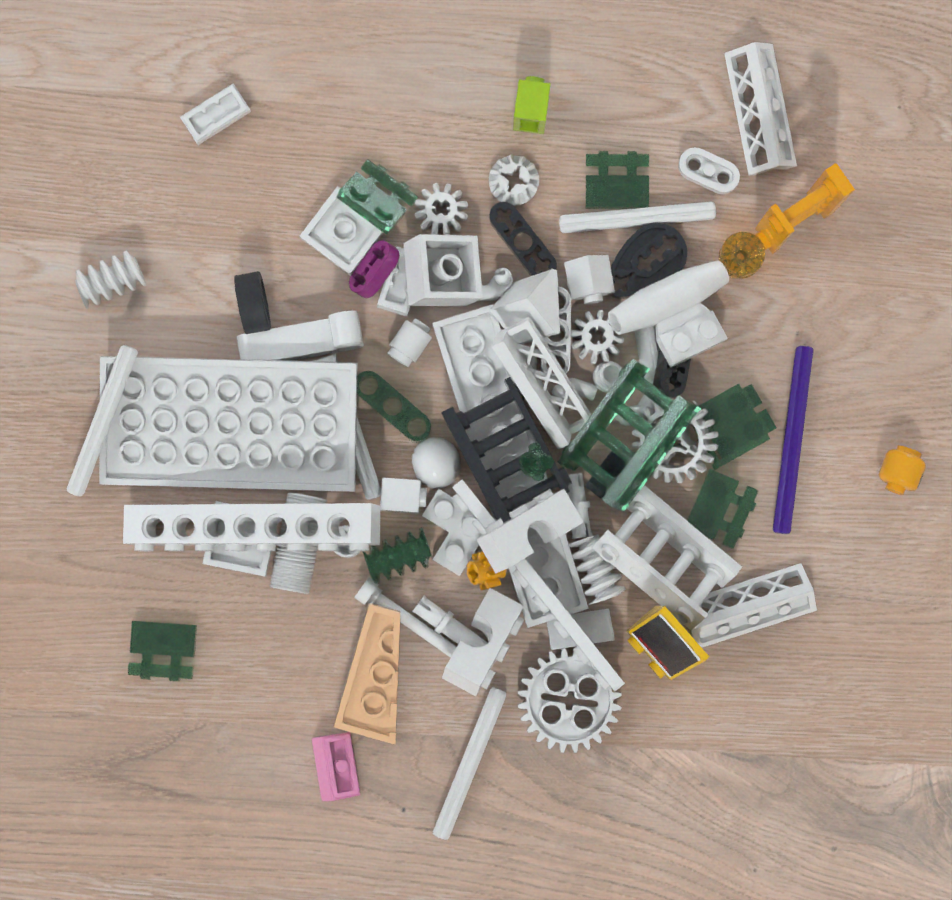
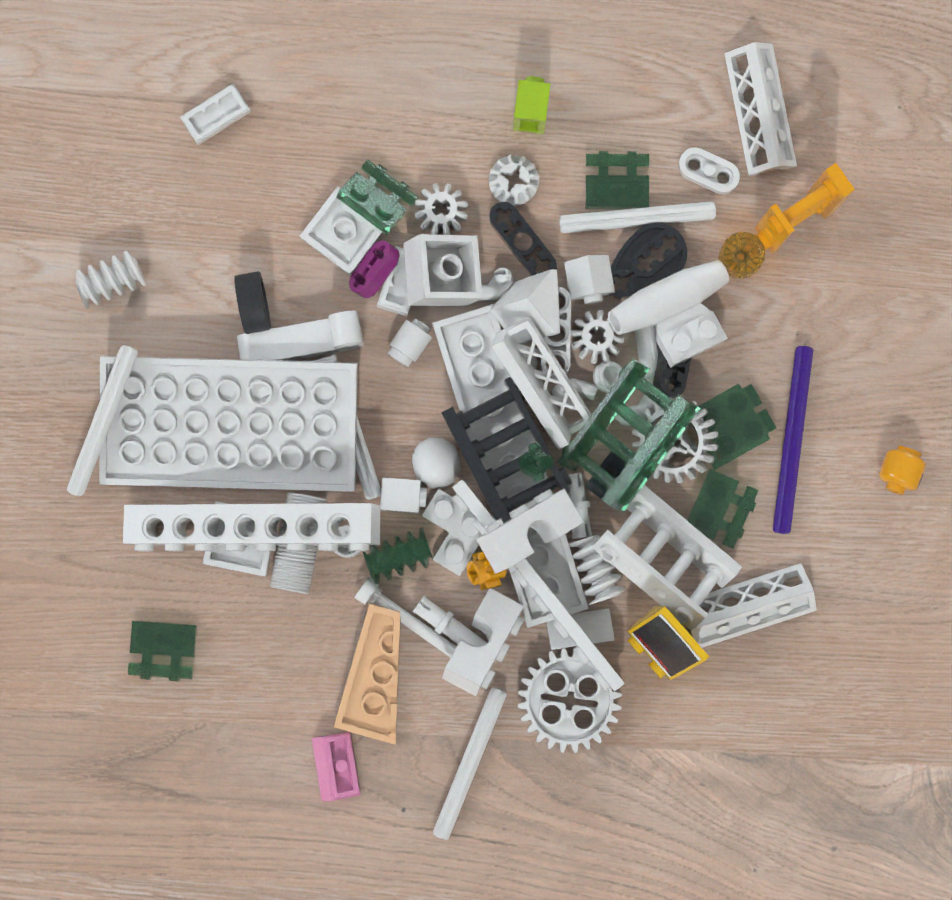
(401, 420): clear green beam -> none

